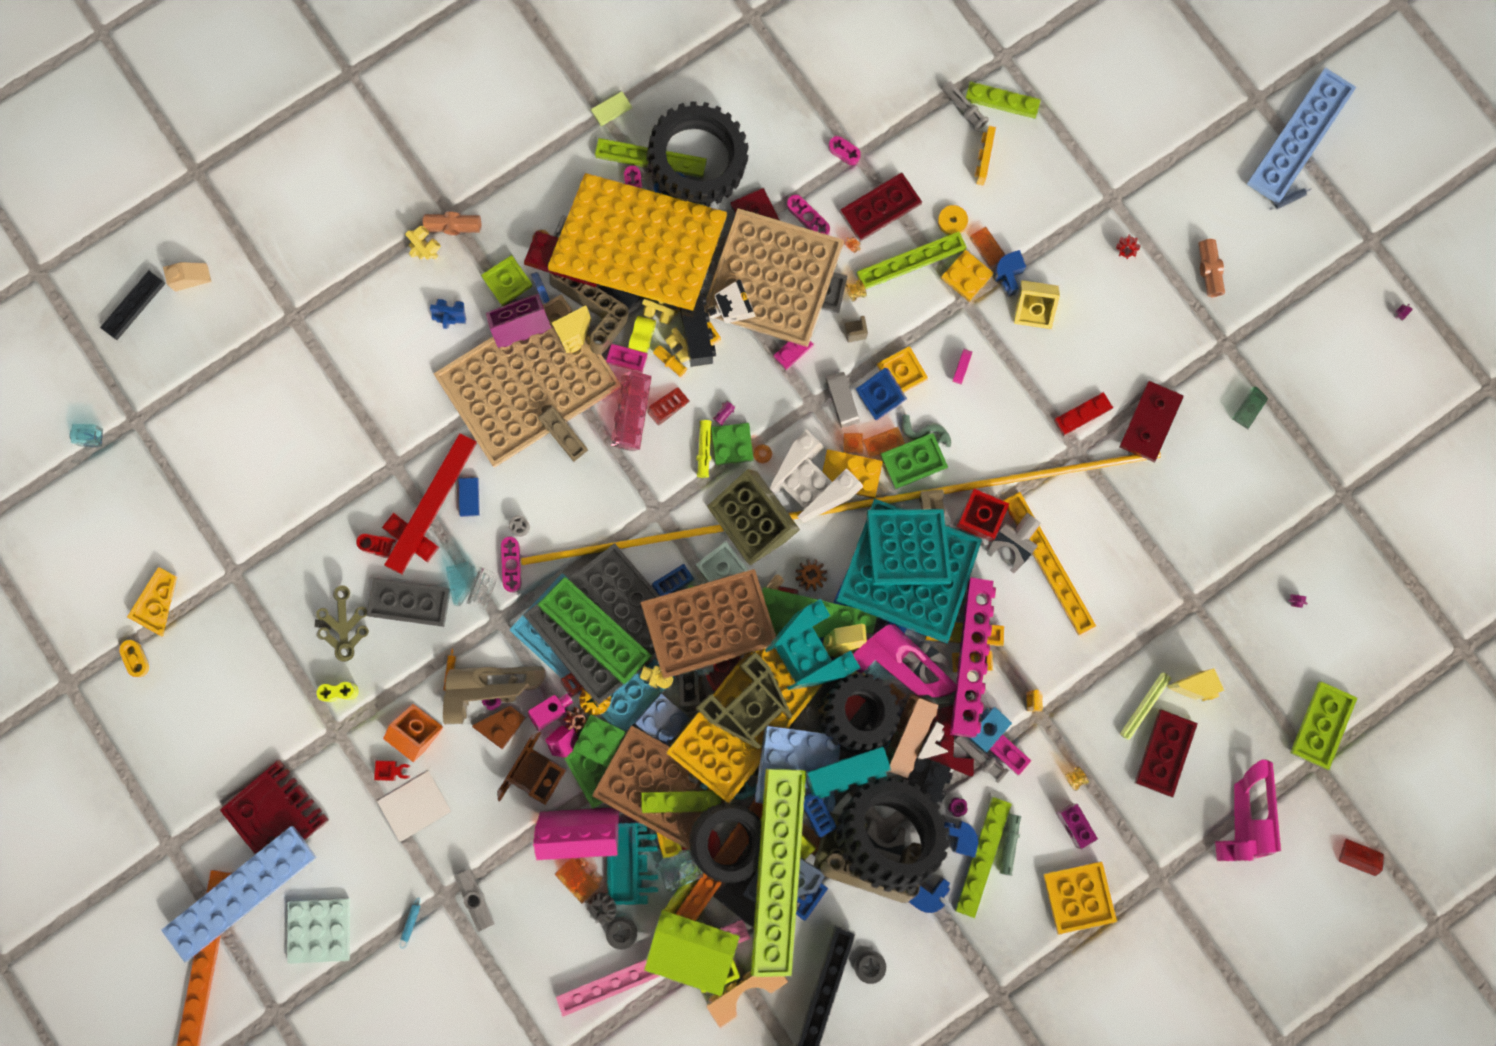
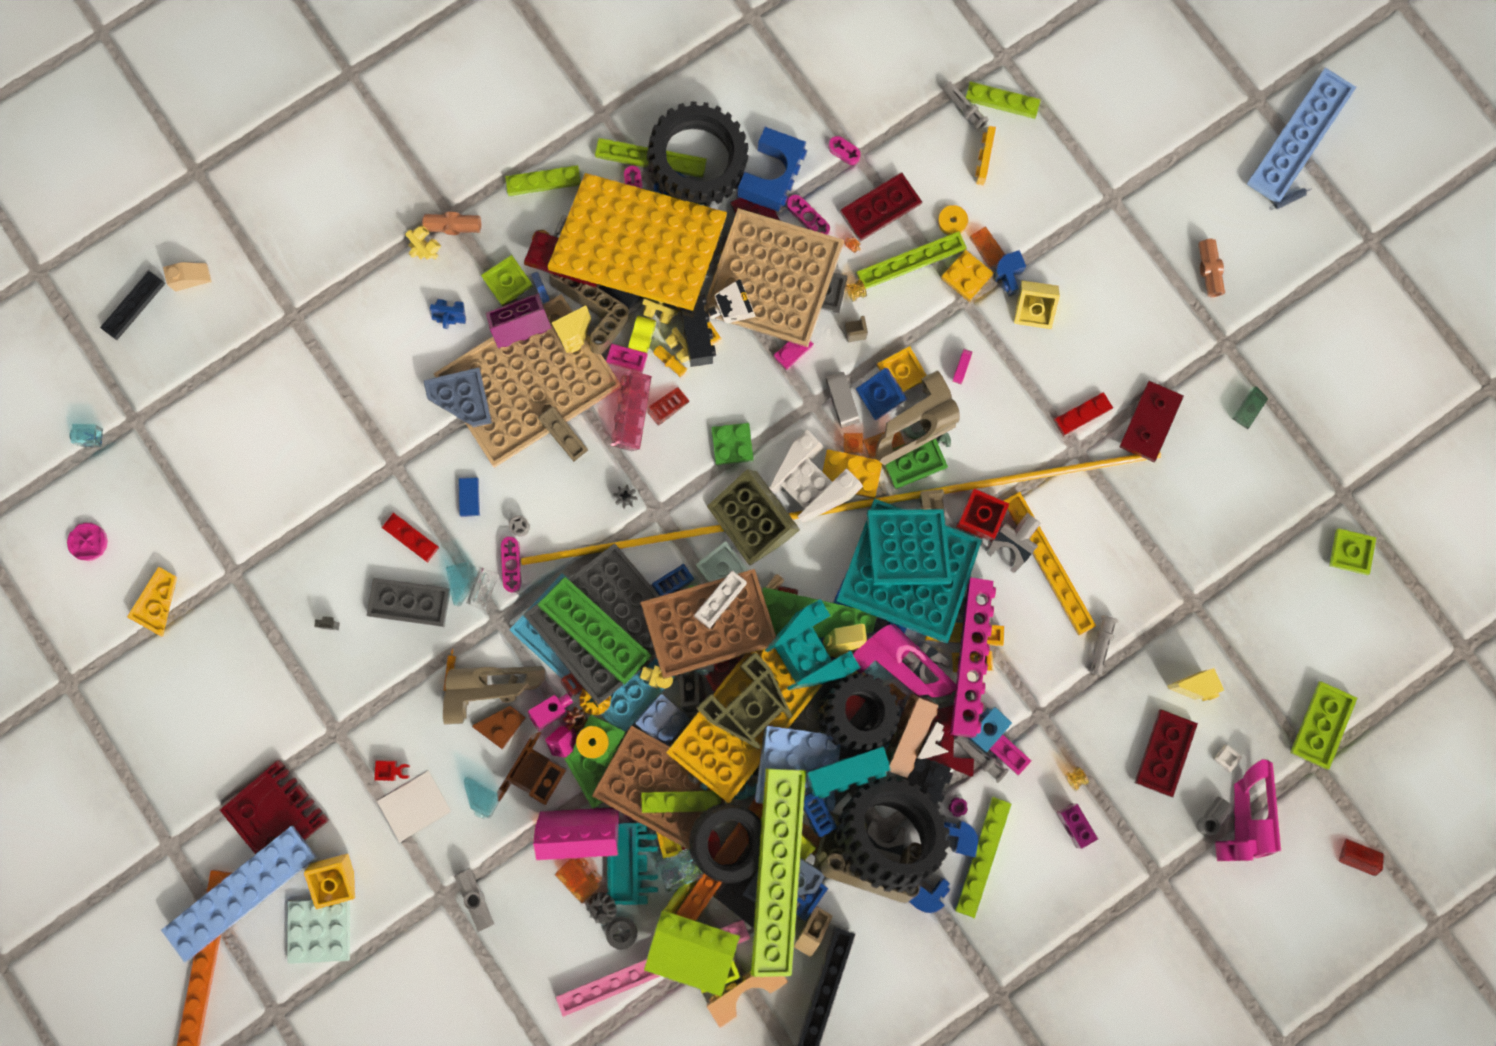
(87, 542): none -> dark pink tile
(132, 660): yellow plate -> none
(331, 881): none -> yellow slope
(337, 692): neon yellow axle -> none
(342, 627): olive plant -> none
(379, 546): red piece -> none
(410, 923): medium azure piece -> none
(412, 732): orange slope -> none
(430, 504): red tile -> none
(461, 396): none -> sand blue plate
(480, 798): none -> clear light blue slope
(491, 705): magenta plate -> none
(543, 180): none -> lime plate
(601, 742): none -> yellow piece
(611, 108): yellowish green tile -> none
(622, 493): none -> dark grey gear
(704, 449): neon yellow pin -> none
(720, 599): none -> white tile
(724, 412): magenta pin -> none
(766, 458): clear orange plate -> none
(773, 192): none -> blue arch
(813, 931): none -> tan slope
(815, 580): reddish brown gear -> none
(877, 973): dark grey gear -> none
(935, 413): none -> dark tan panel
(1012, 835): sand green pin -> none
(1034, 700): yellow slope -> none
(1079, 897): yellow plate -> none
(1105, 636): none -> light grey pin
(1124, 250): red gear -> none
(1145, 706): yellowish green axle -> none
(1215, 815): none -> dark grey piece
(1227, 758): none -> white tile
(1297, 600): magenta plate -> none
(1352, 551): none -> lime plate
(1403, 311): magenta plate -> none

